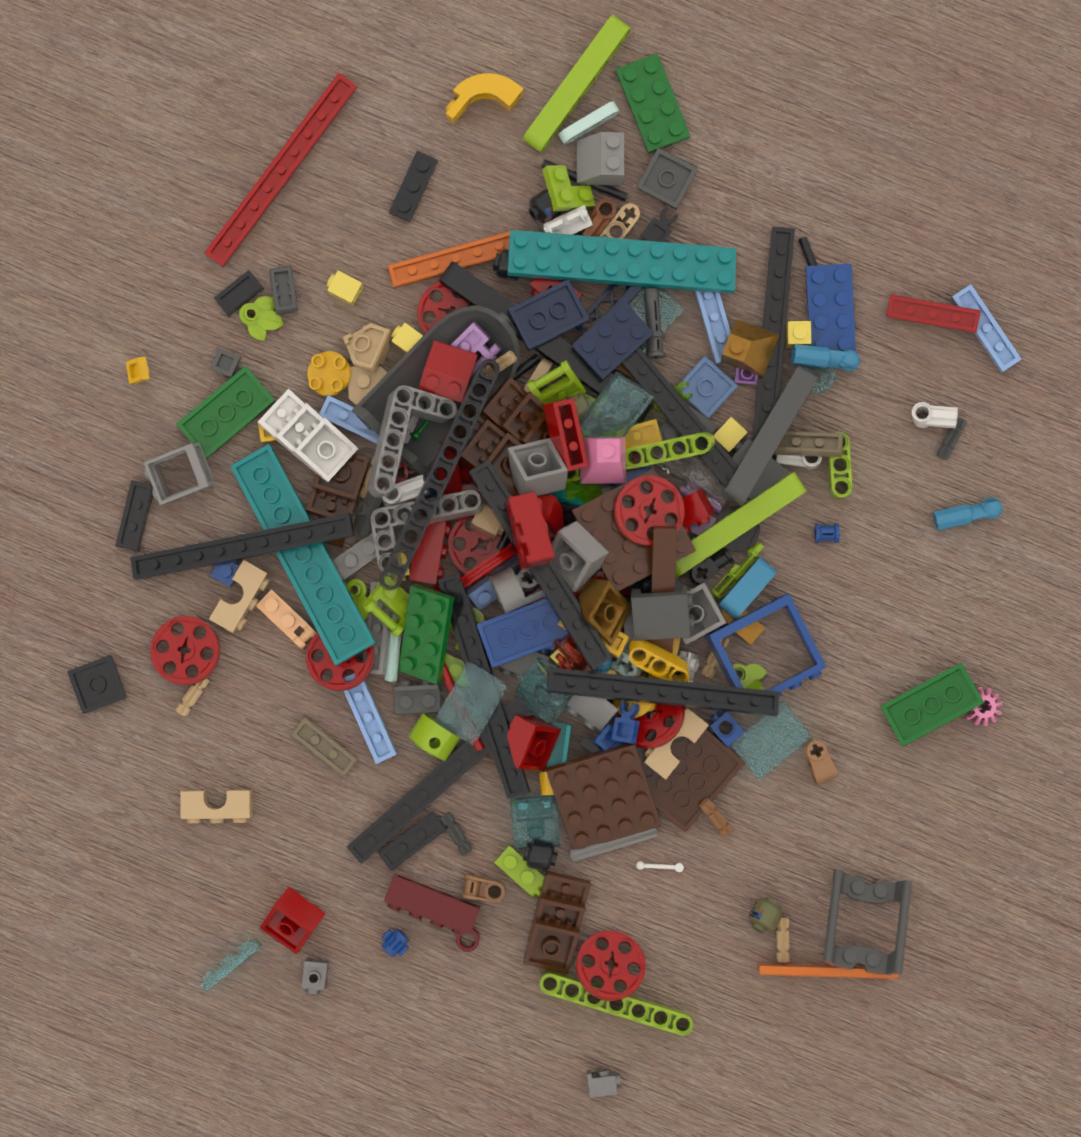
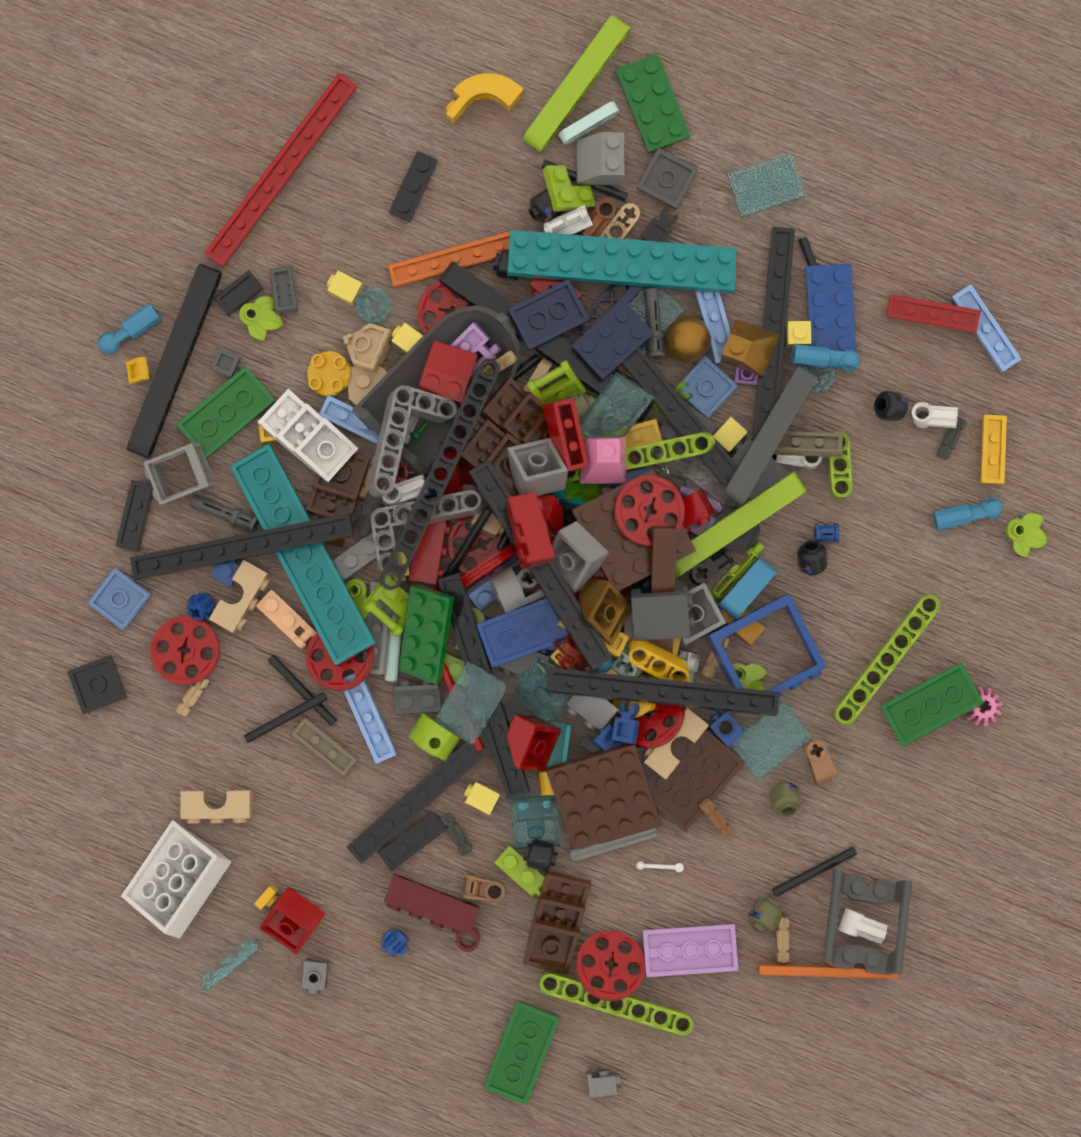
(119, 598): none -> medium blue tile
(131, 327): none -> dark azure piece
(174, 361): none -> black beam
(175, 879): none -> white slope
(200, 606): none -> blue gear
(237, 516): none -> dark grey pin
(267, 897): none -> yellow plate
(287, 716): none -> black bar
(301, 689): none -> black bar
(362, 302): none -> clear light blue gear
(468, 542): none -> black bar
(481, 797): none -> light yellow brick
(521, 1052): none -> green plate
(687, 339): none -> pearl gold piece
(690, 950): none -> lavender gear
(766, 185): none -> clear light blue plate
(785, 798): none -> olive head
(812, 557): none -> black head
(816, 870): none -> black bar
(859, 925): none -> white piece
(891, 406): none -> black head
(896, 655): none -> lime beam
(993, 449): none -> yellow plate
(1029, 533): none -> lime plate

